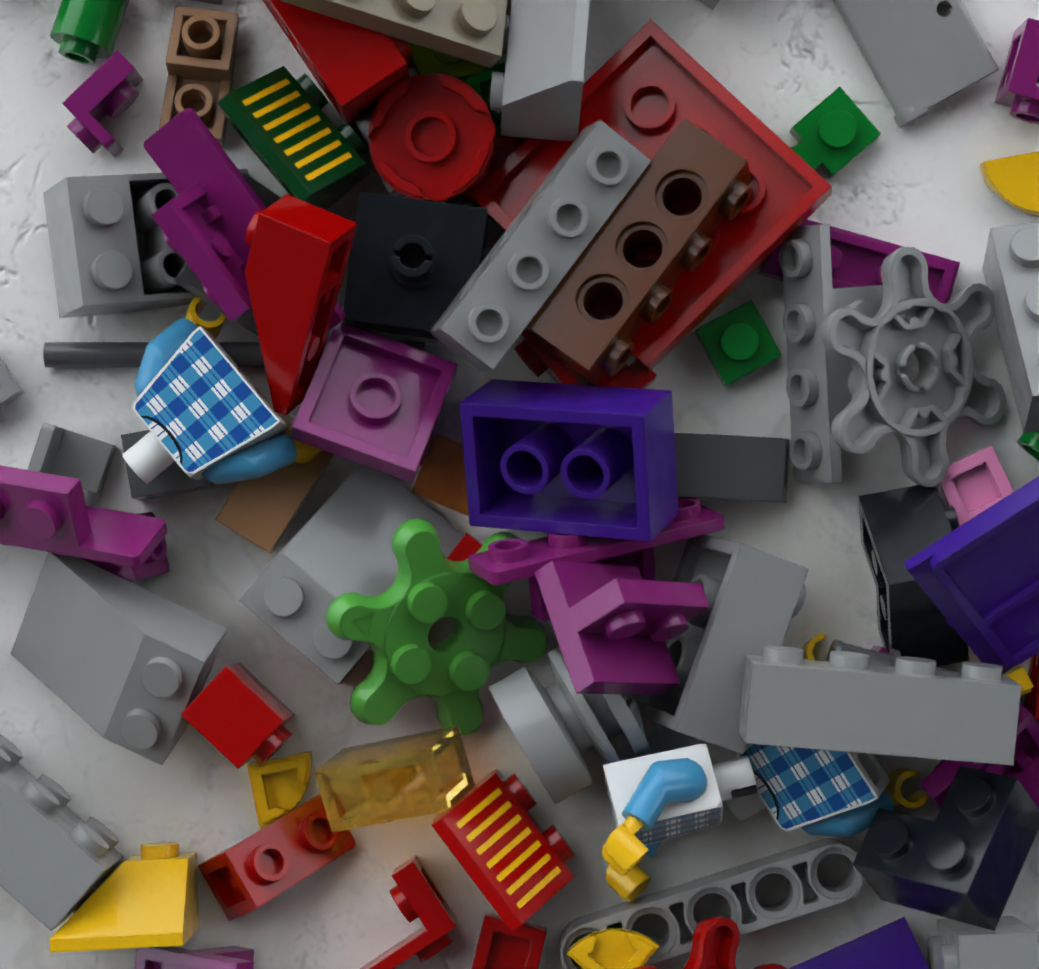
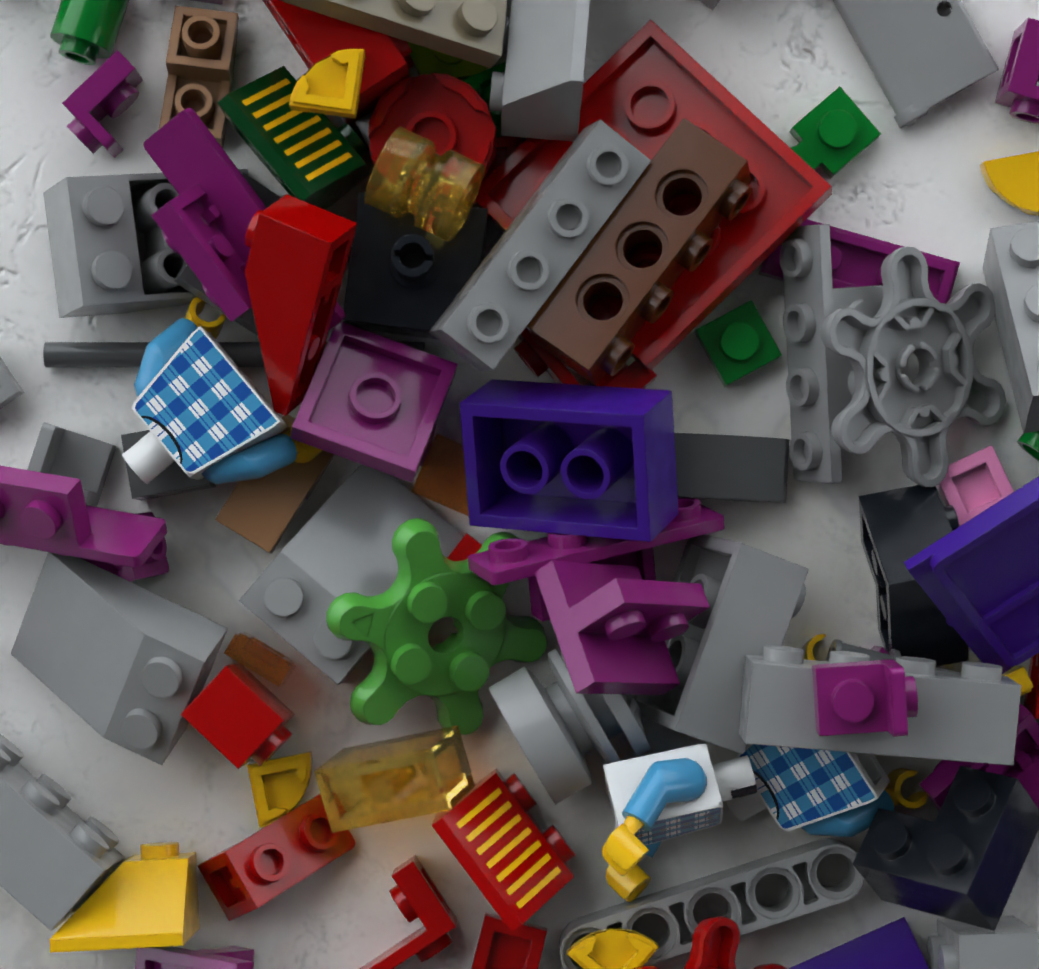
(260, 658): none -> clear orange tile
(331, 85): none -> yellow tile
(420, 182): none -> clear yellow wheel
(863, 698): none -> magenta bracket

